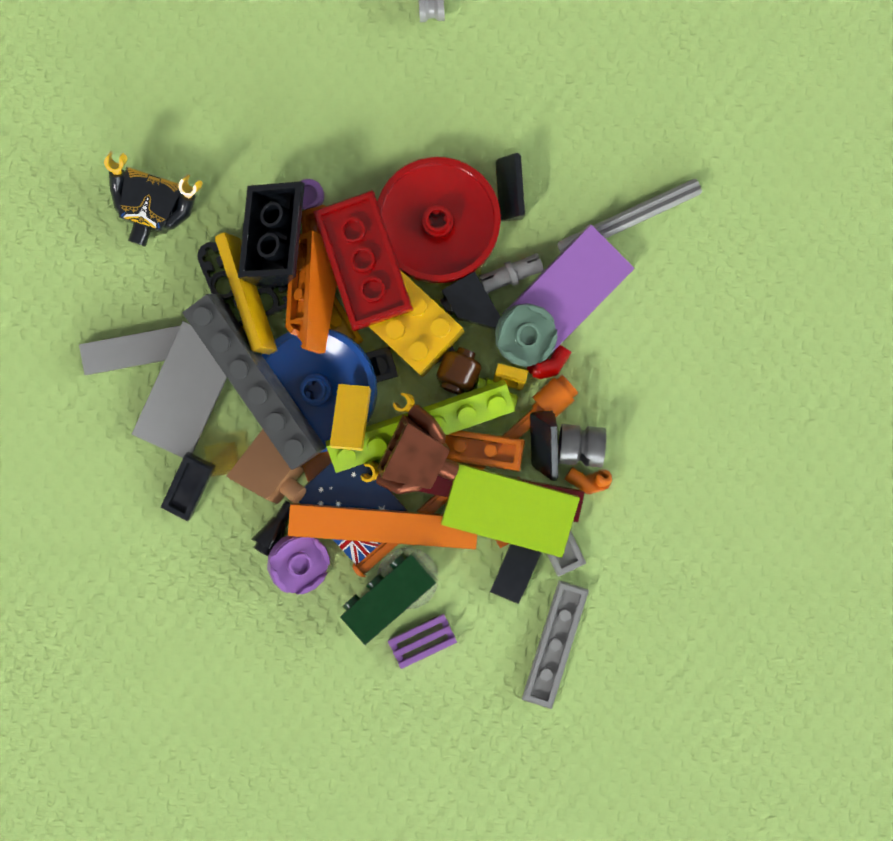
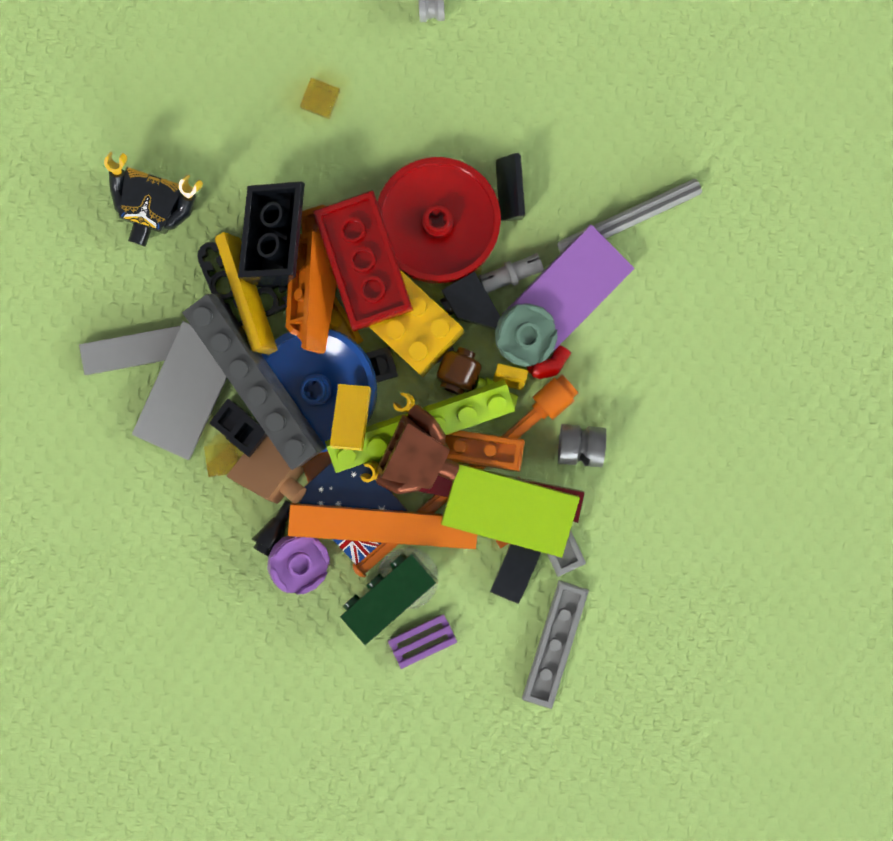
(188, 486): black tile -> none
(238, 427): none -> black slope
(312, 194): medium lavender tile -> none
(320, 98): none -> clear yellow tile
(544, 443): black slope -> none
(589, 483): orange arm -> none

